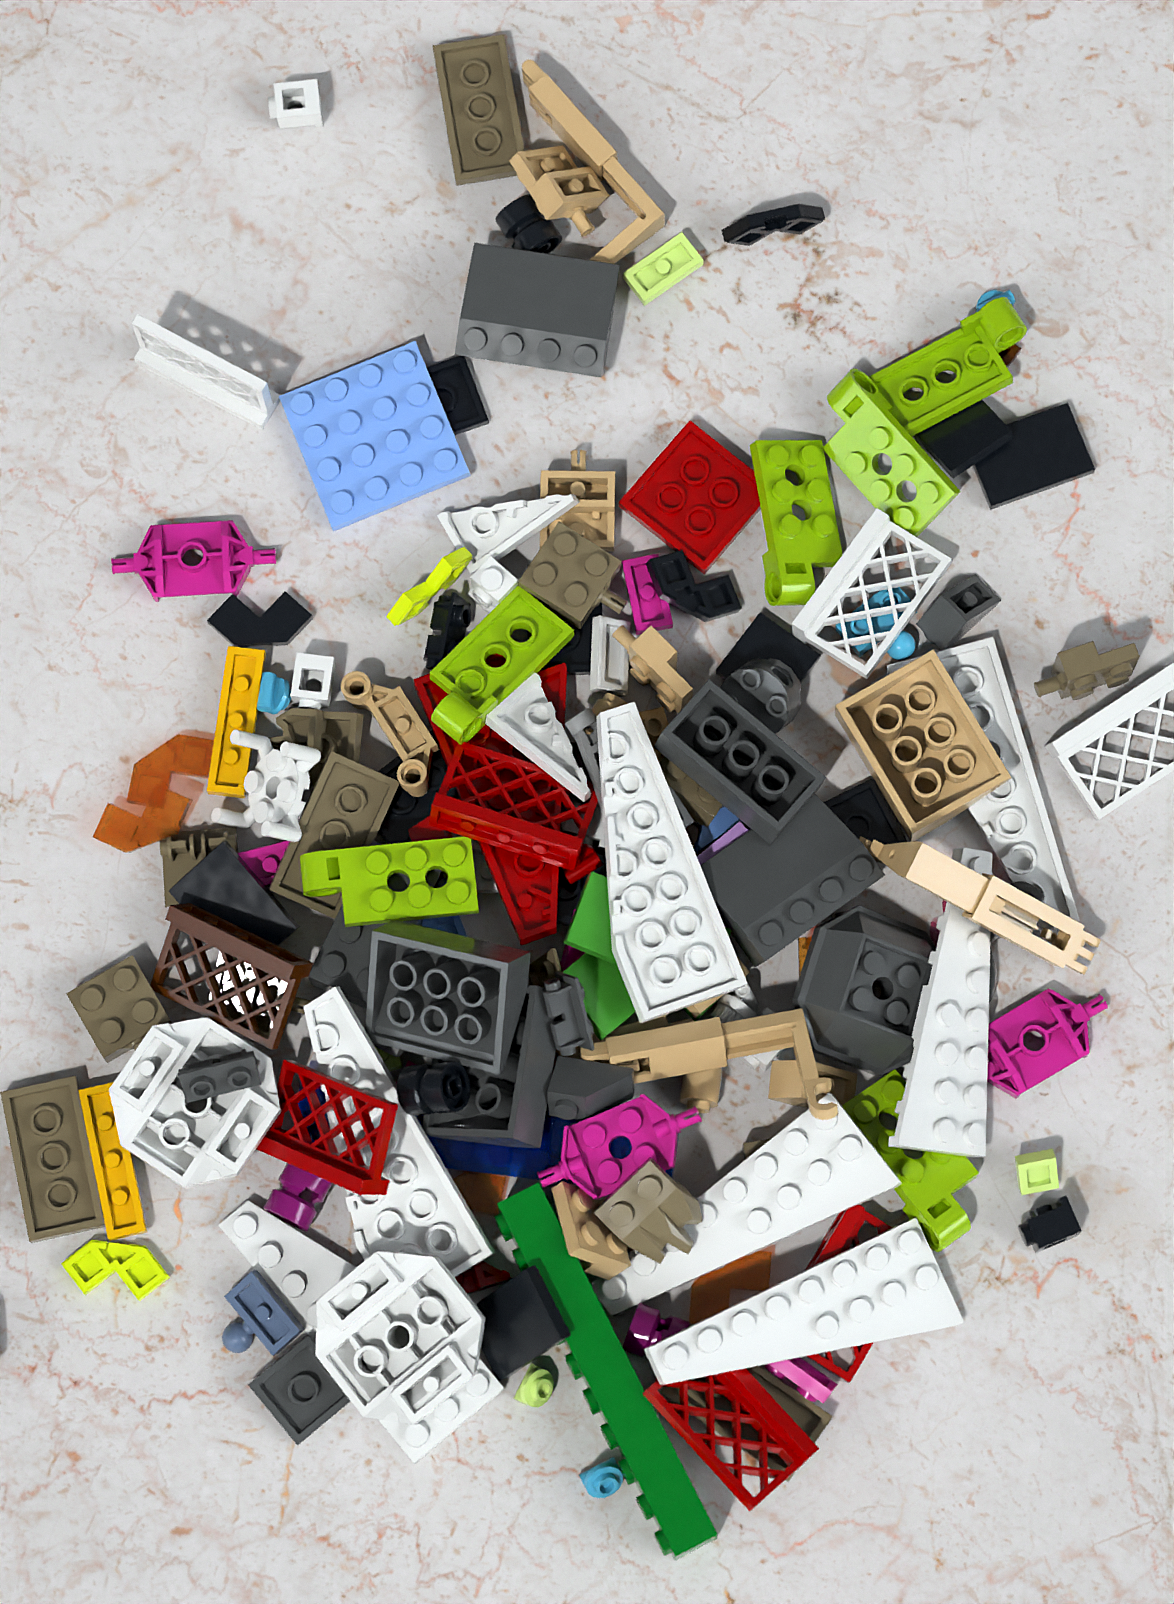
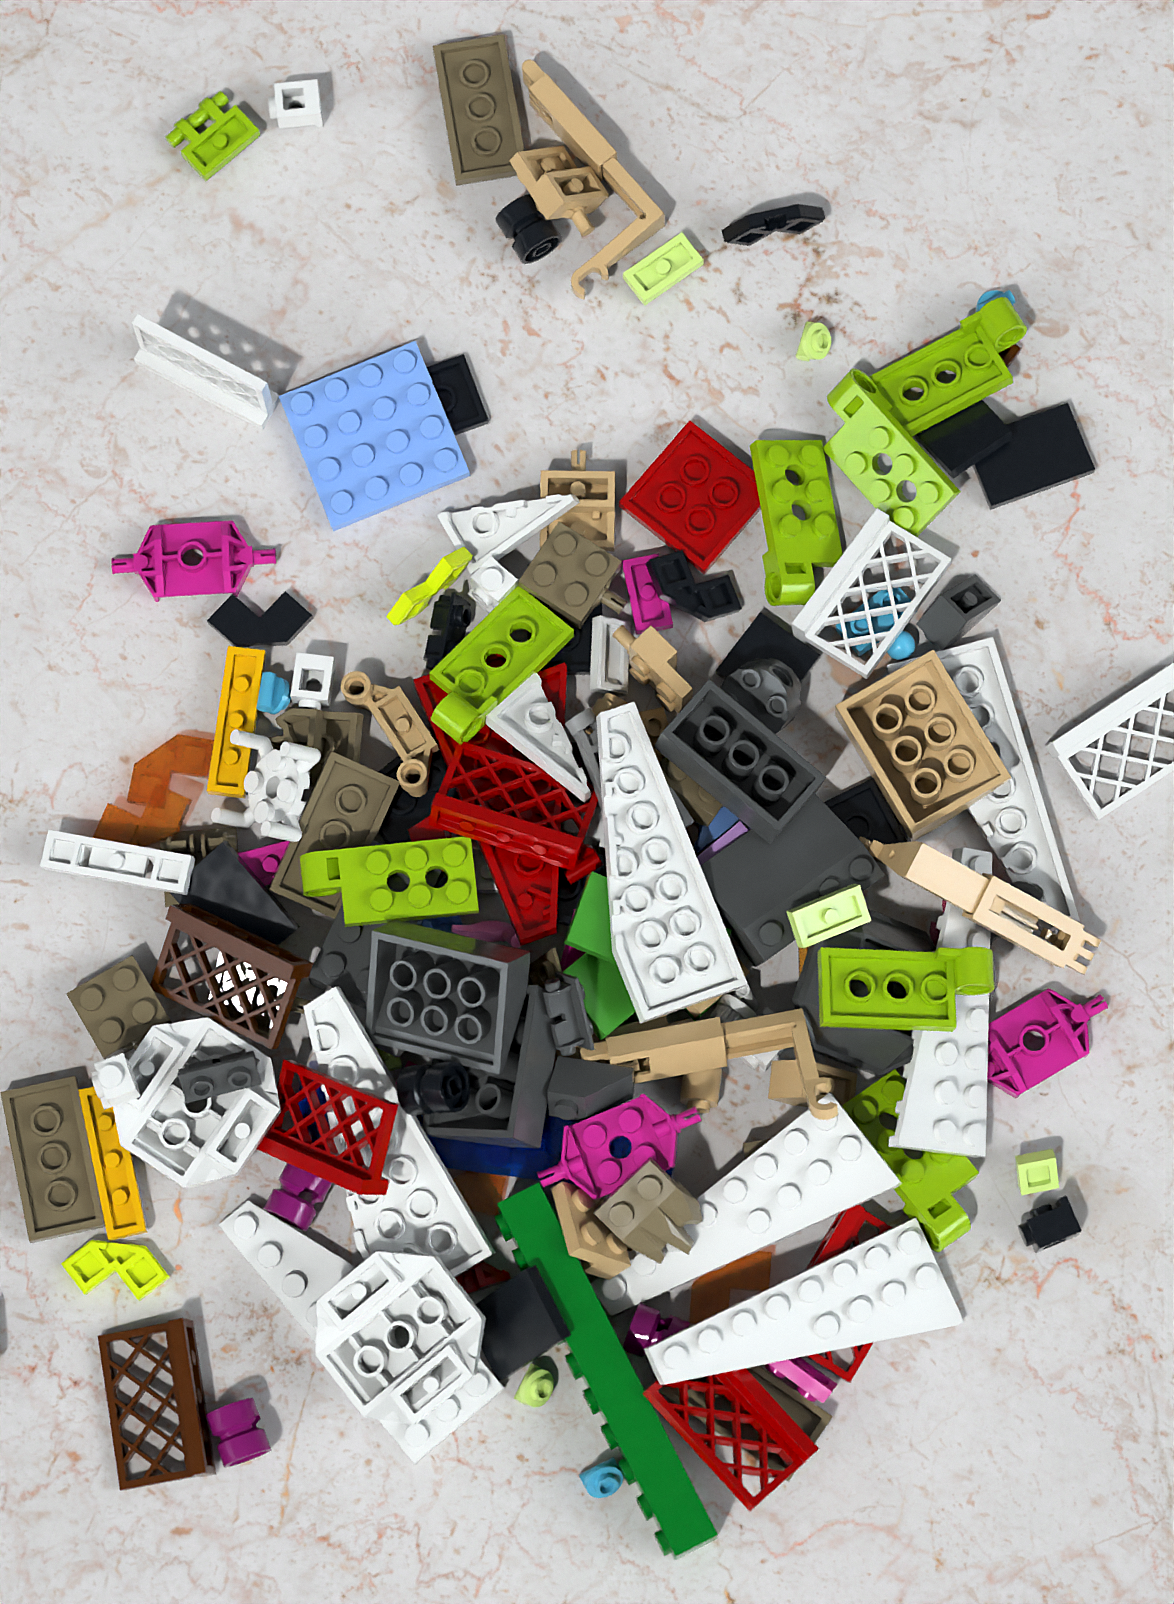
(114, 1081): none -> white brick
(117, 862): none -> white hinge
(189, 1401): none -> reddish brown fence
(219, 142): none -> lime plate
(238, 1432): none -> magenta wheel
(262, 1315): sand blue plate -> none
(299, 1391): dark grey plate -> none
(488, 931): none -> bright pink bar
(537, 310): dark grey slope -> none
(814, 342): none -> yellowish green plate
(828, 916): none -> yellowish green plate
(929, 983): none -> lime hinge
(1082, 669): dark tan plate -> none

